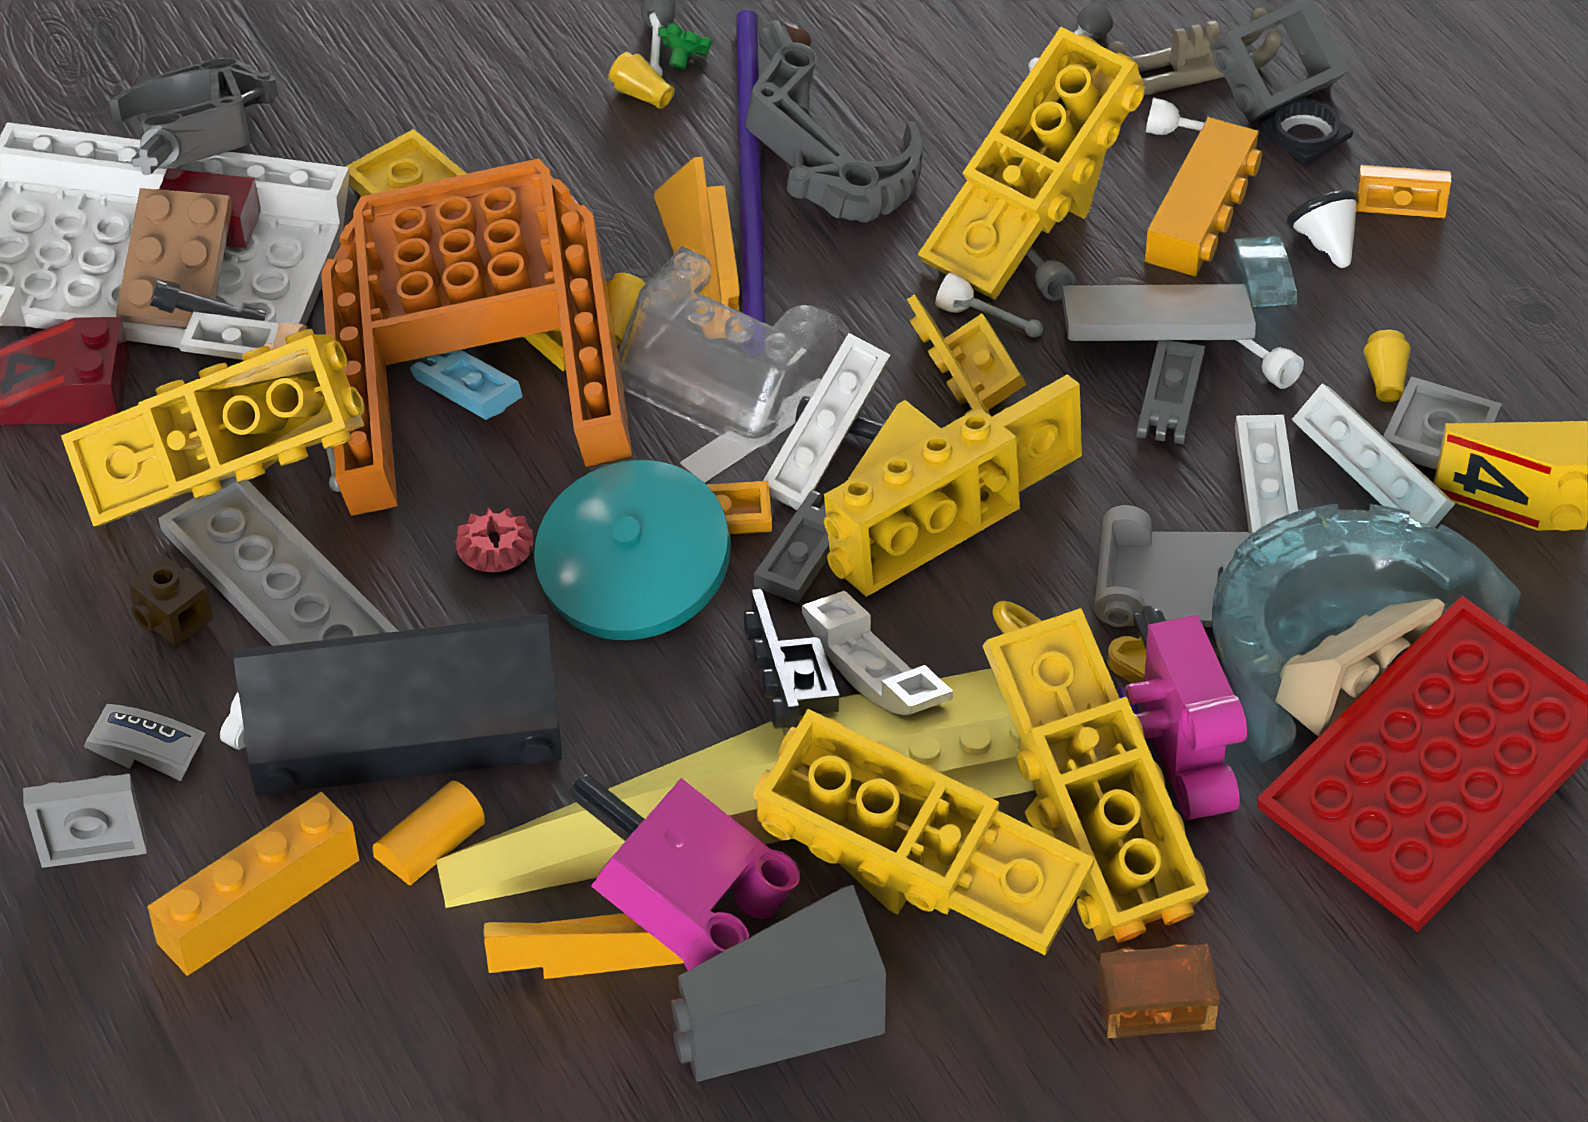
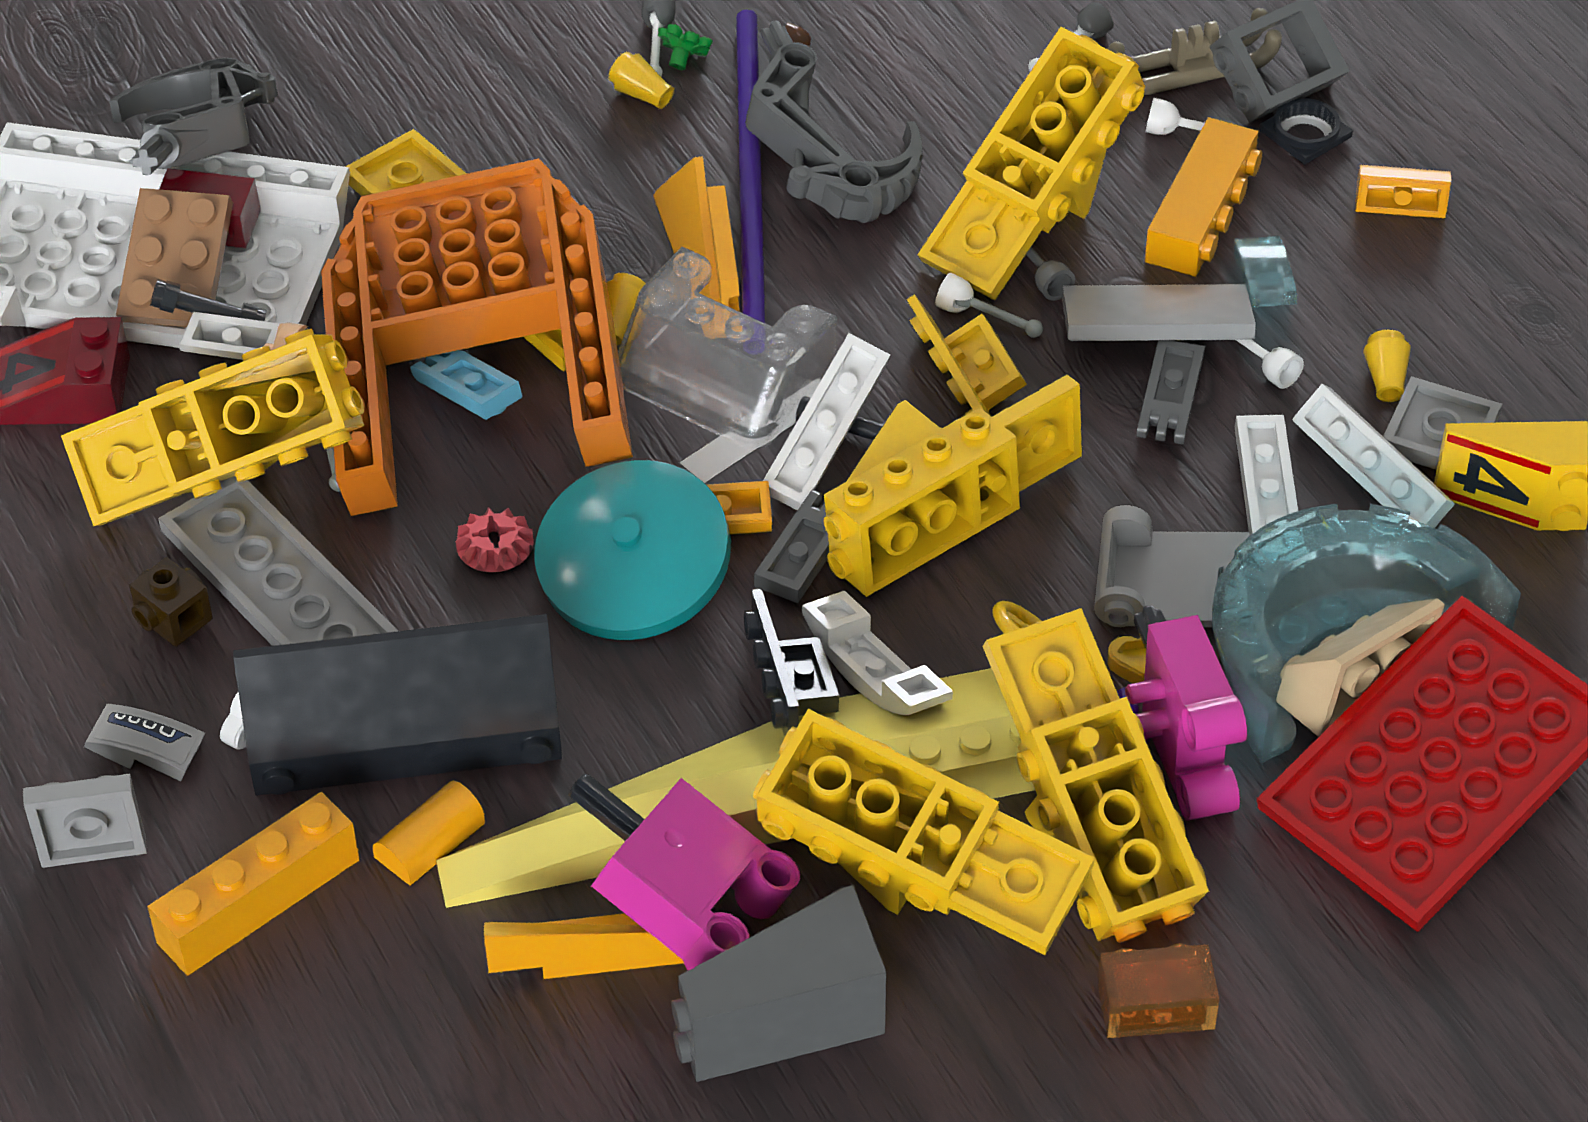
(1328, 224): white hat -> none

